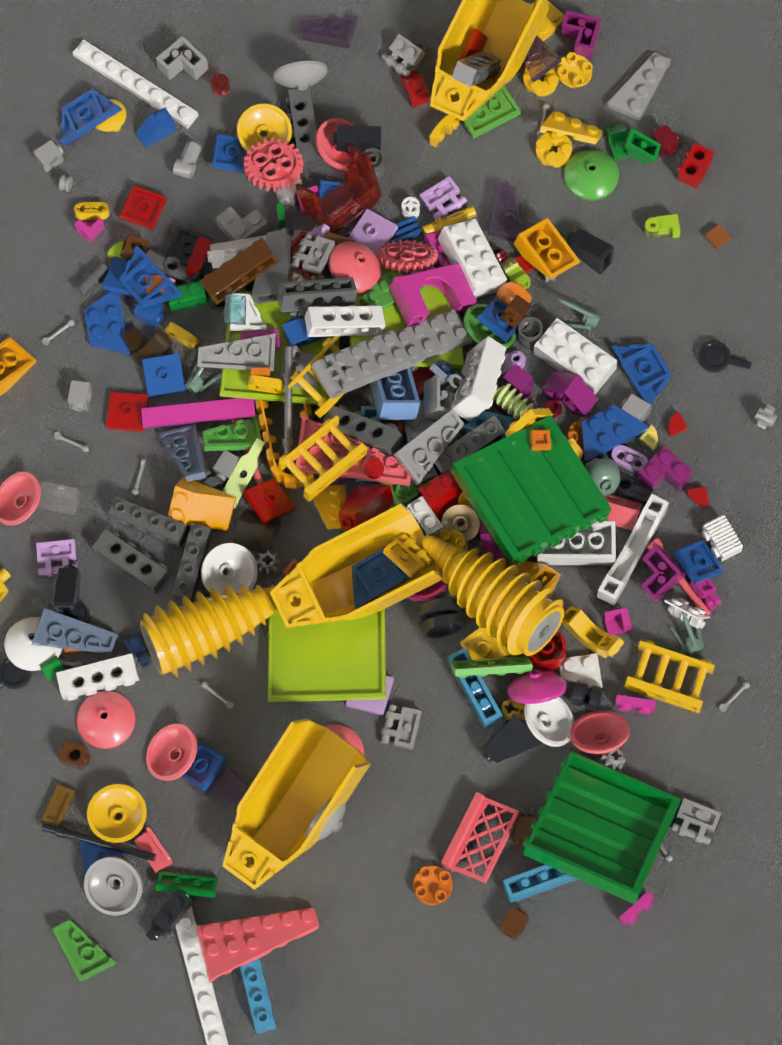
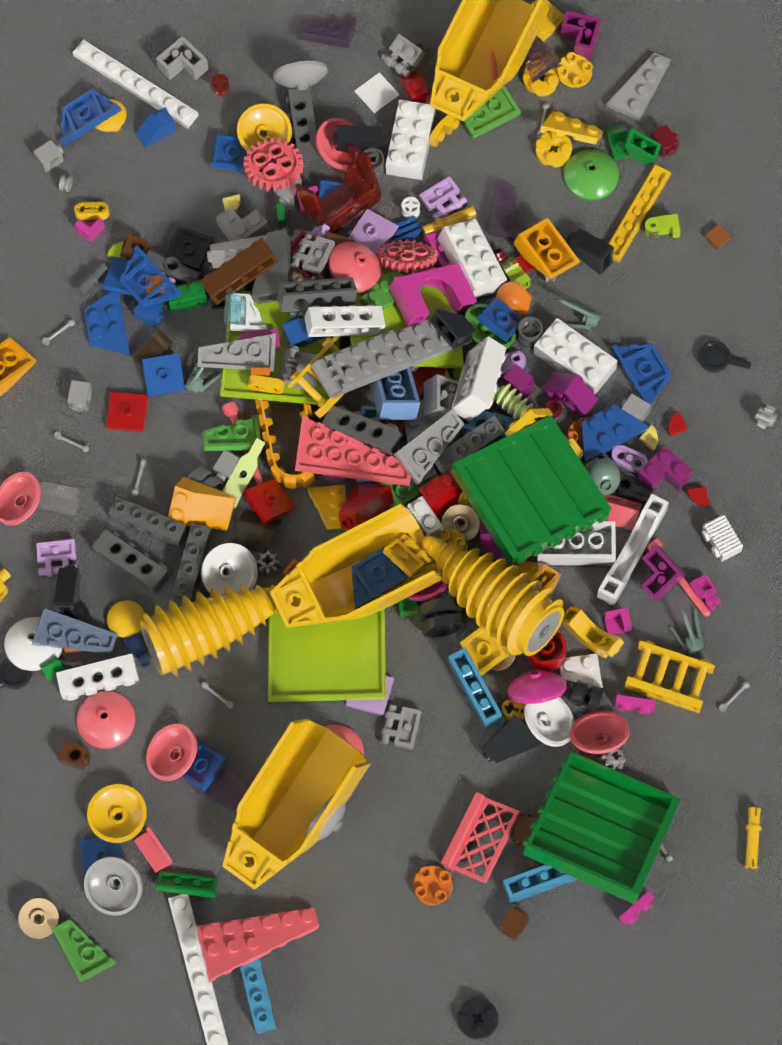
(48, 920): none -> tan dish
(58, 805): pearl gold tile -> none
(63, 832): black bar -> none
(125, 618): none -> yellow dish
(134, 340): dark brown tile -> none
(143, 207): red plate -> none
(169, 915): black hinge -> none
(181, 335): yellow beam -> none
(185, 450): sand blue wing -> none
(186, 164): light grey piece -> none
(198, 255): red slope -> none
(198, 412): dark pink tile -> none
(232, 201): none -> light yellow tile
(287, 441): flat silver bar -> none
(326, 476): yellow fence -> none
(374, 468): red tile -> none
(376, 92): none -> white sticker
(408, 608): none -> green tile
(410, 140): none -> white brick
(445, 372): dark blue plate -> none
(453, 327): none -> black slope
(466, 1020): none -> black plate
(474, 44): red tile -> none
(477, 68): dark grey brick -> none
(497, 666): bright green plate -> none
(515, 311): reddish brown brick -> none
(540, 440): orange tile -> none
(638, 211): none -> yellow tile
(695, 615): white hinge -> none
(697, 815): light grey plate -> none
(698, 166): red brick -> none
(698, 562): blue plate -> none
(753, 829): none -> yellow pin

